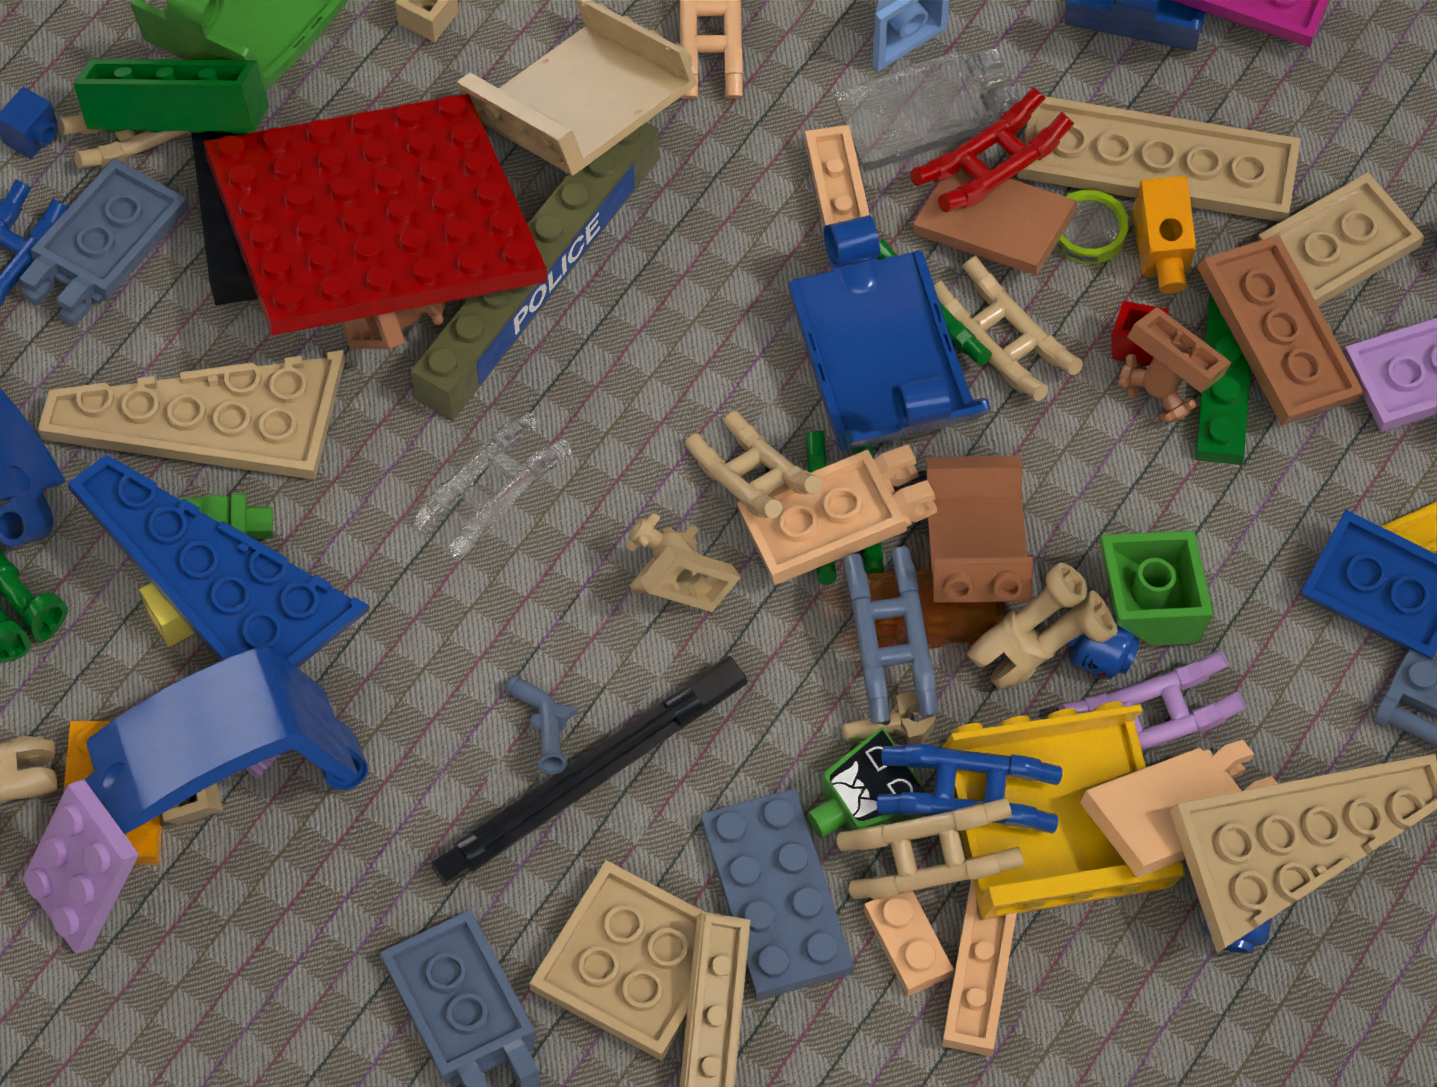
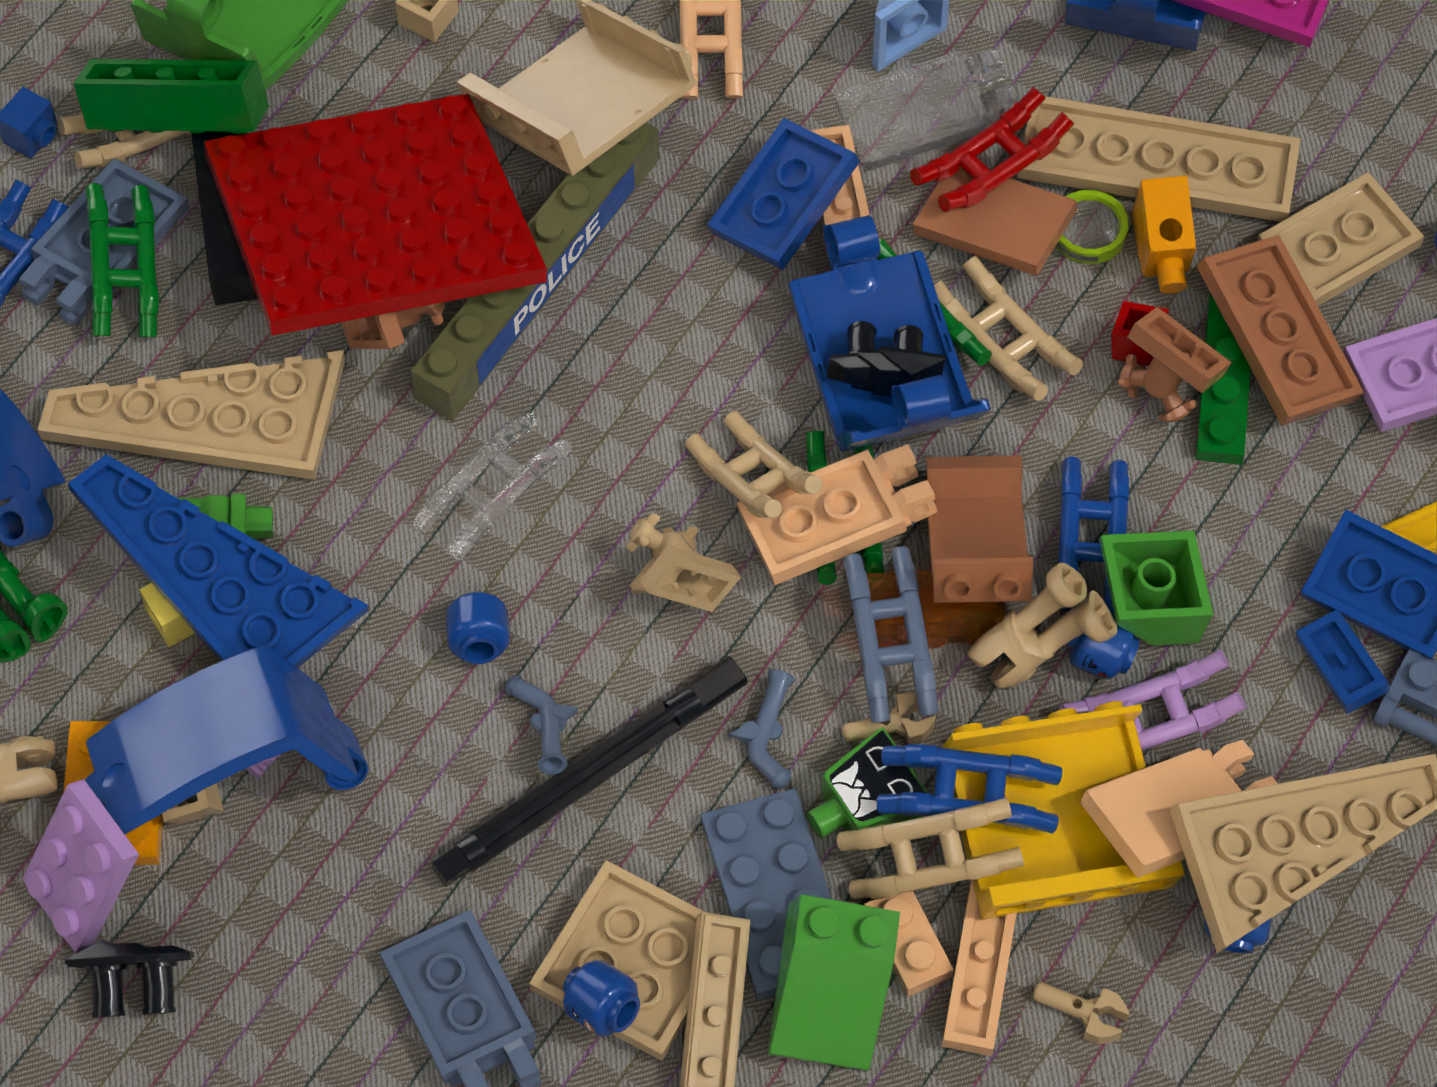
(105, 278): none -> green piece
(106, 963): none -> black connector
(477, 627): none -> blue head
(601, 998): none -> blue head
(766, 728): none -> sand blue piece
(783, 193): none -> blue plate
(832, 981): none -> bright green slope
(883, 368): none -> black connector
(1074, 509): none -> blue piece
(1086, 1010): none -> tan bar
(1342, 661): none -> blue plate

